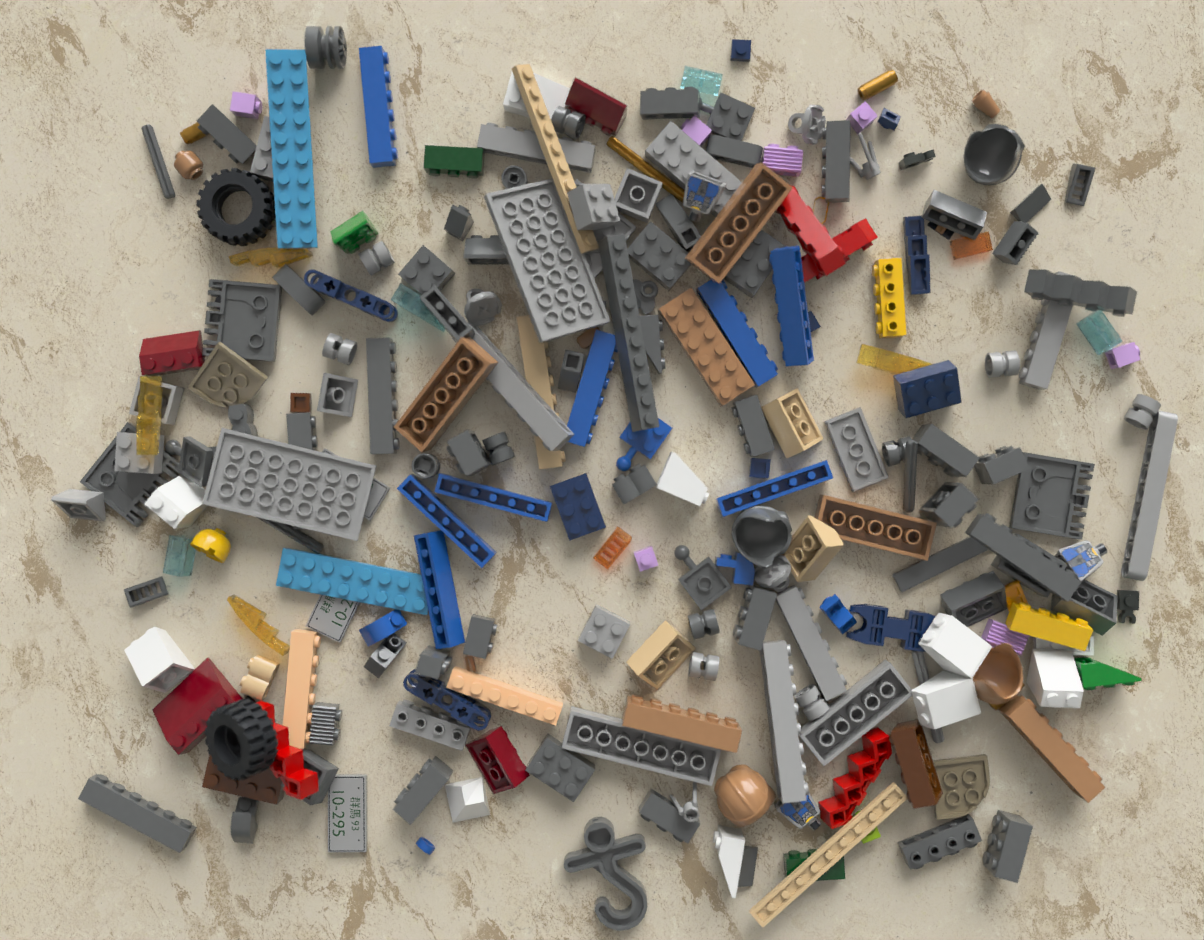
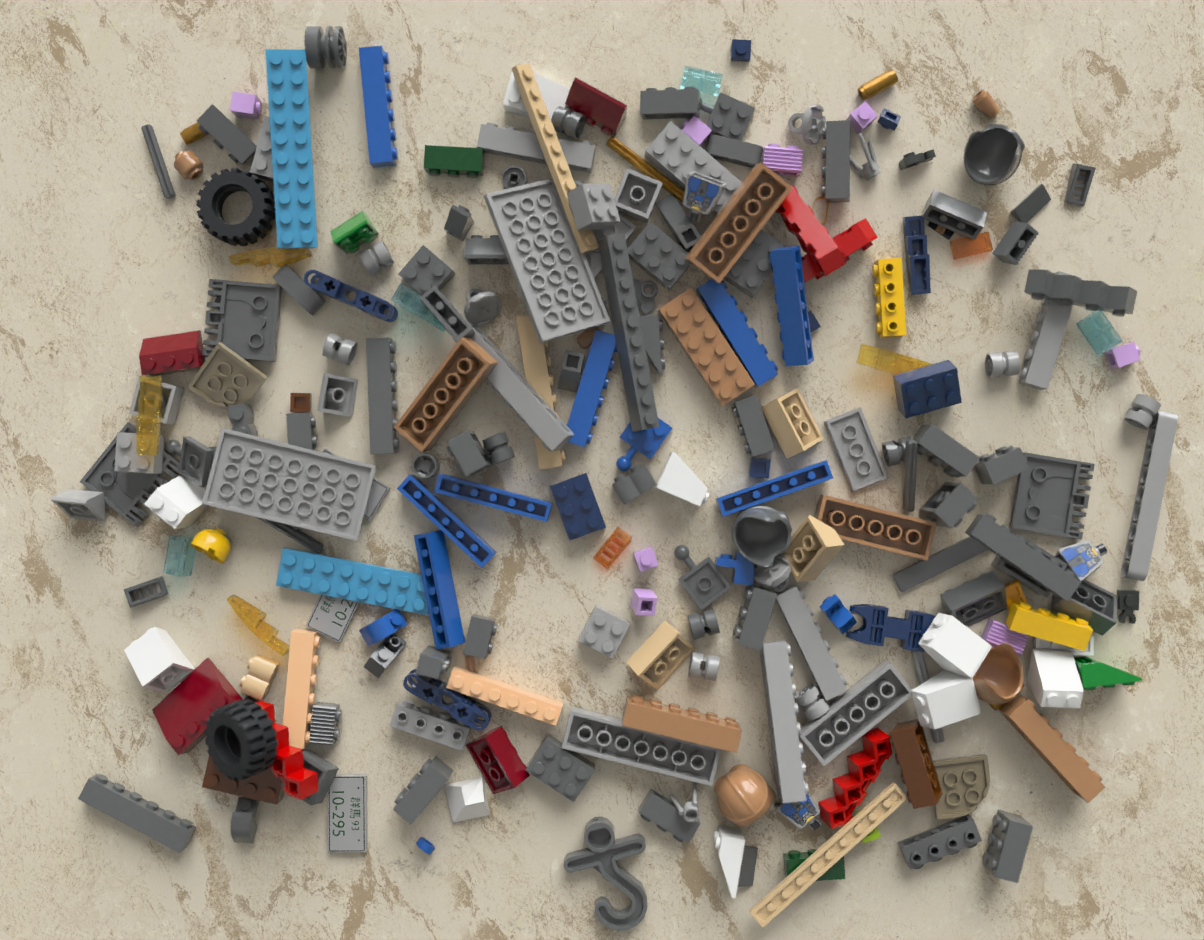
(643, 601): none -> lavender brick

